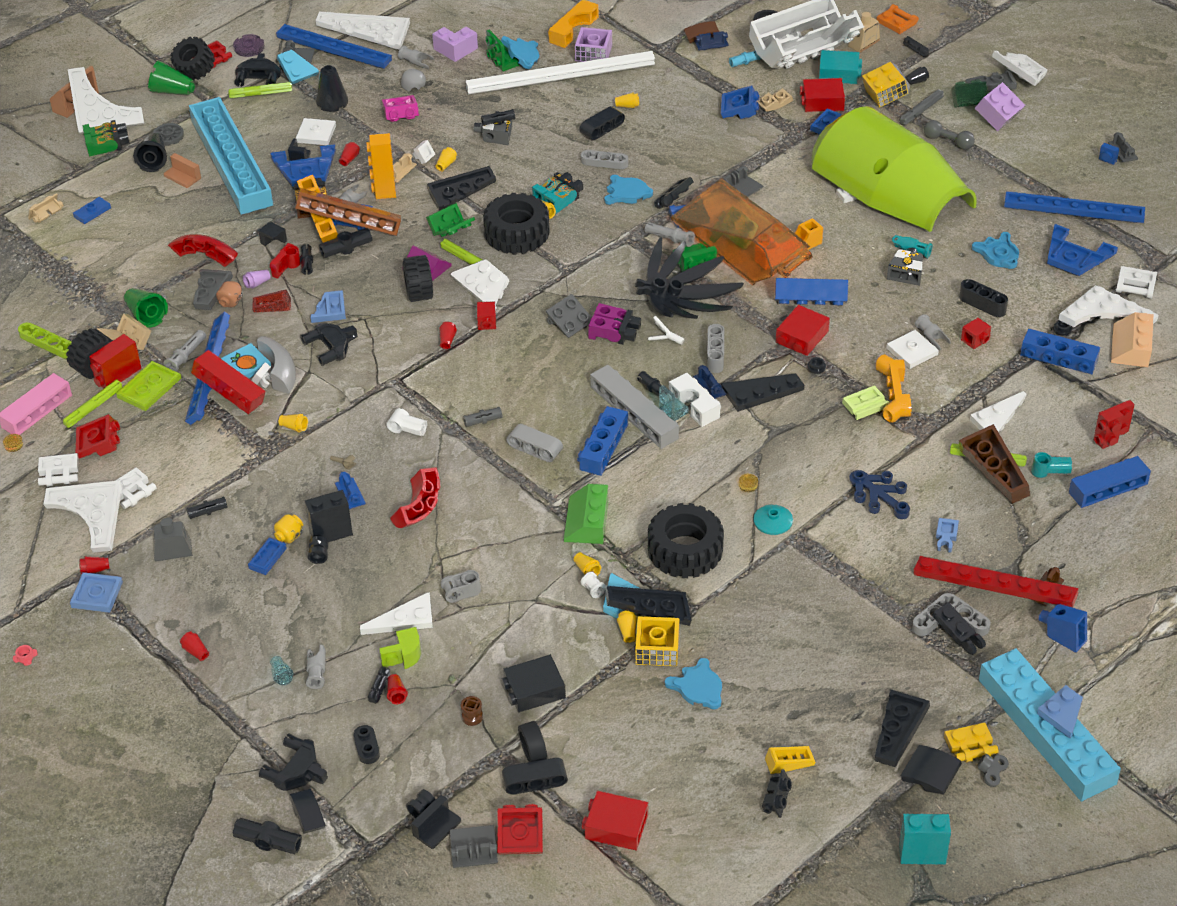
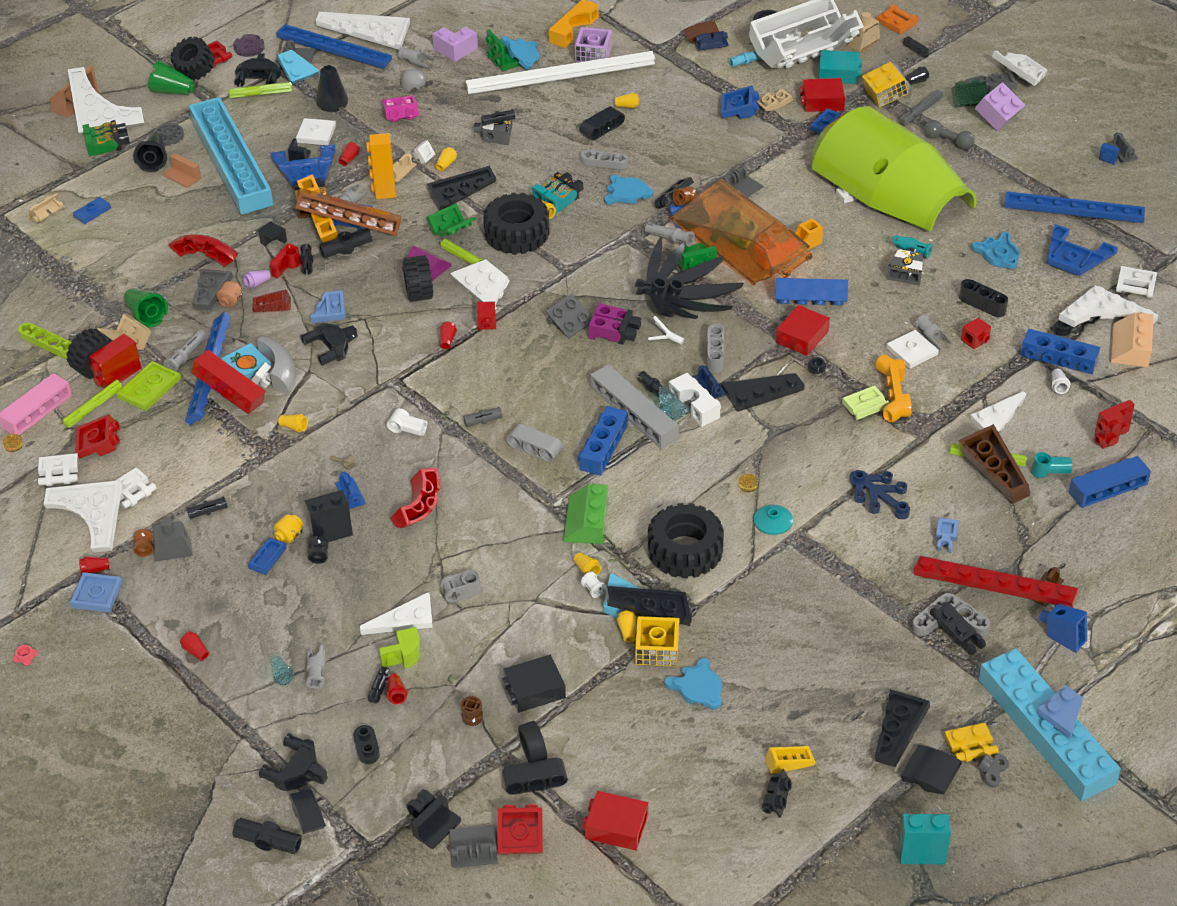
(143, 542): none -> dark orange wheel
(684, 195): none -> dark orange wheel
(1060, 382): none -> white cone

